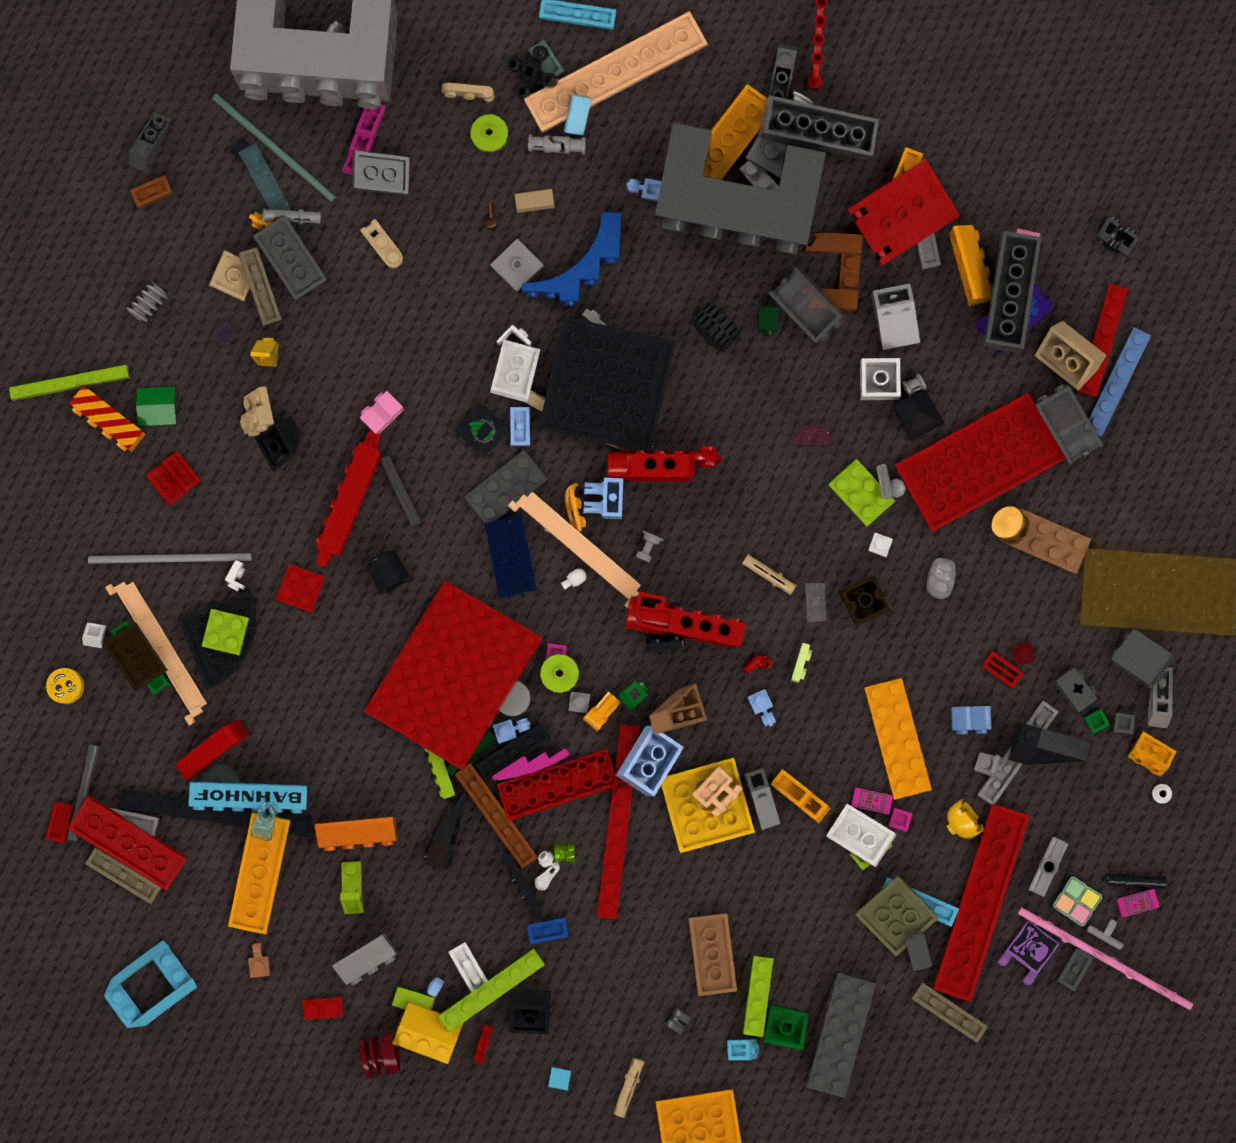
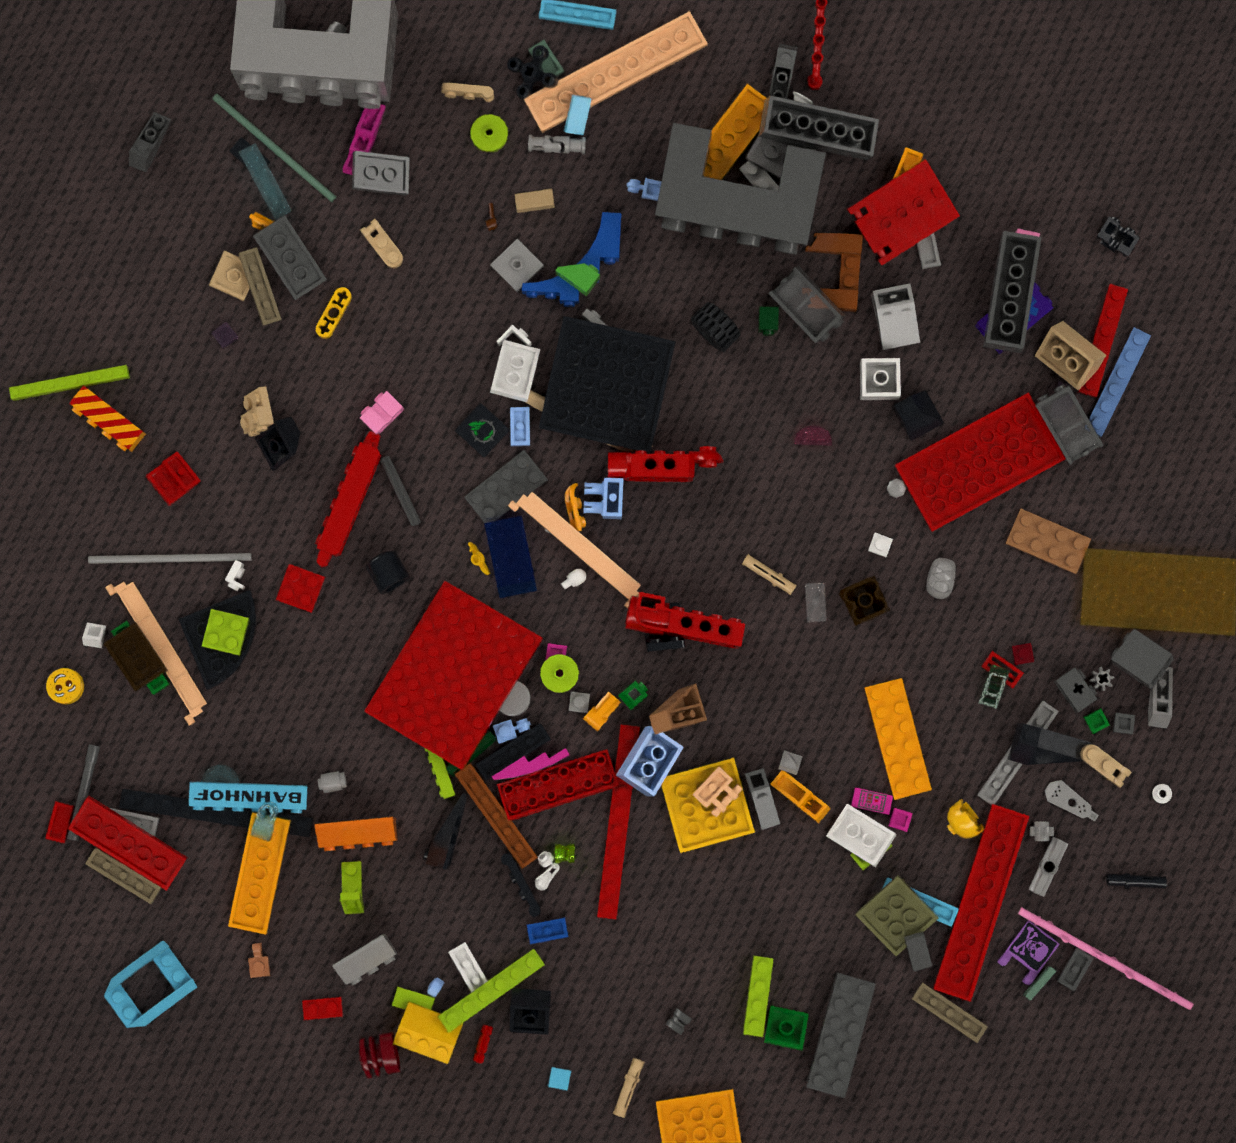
(147, 302): light grey piece -> none
(151, 191): dark orange plate -> none
(156, 406): green slope -> none
(212, 749): red beam -> none
(265, 352): yellow slope -> none
(293, 216): light grey pin -> none
(332, 782): none -> light grey brick
(345, 302): none -> yellow beam
(478, 558): none -> yellow piece
(580, 276): none -> bright green slope
(650, 540): light grey piece -> none
(712, 954): medium nougat plate -> none
(742, 1049): medium azure bracket -> none
(757, 661): red arm -> none
(760, 703): light blue plate -> none
(790, 762): none -> light grey tile
(804, 655): yellowish green plate -> none
(860, 493): lime plate -> none
(884, 481): light grey axle -> none
(914, 385): light grey bush -> none
(971, 264): light orange slope -> none
(971, 718): medium blue brick -> none
(989, 765): light grey bracket -> none
(998, 675): none -> slope
(1010, 525): head -> none
(1040, 981): none -> sand green tile
(1041, 831): none -> light grey gear
(1064, 796): none -> light grey piece
(1077, 901): tile -> none
(1104, 764): none -> tan plate
(1106, 935): light grey piece -> none
(1107, 678): none -> light grey gear
(1137, 903): dark pink tile -> none
(1152, 754): light orange bracket -> none

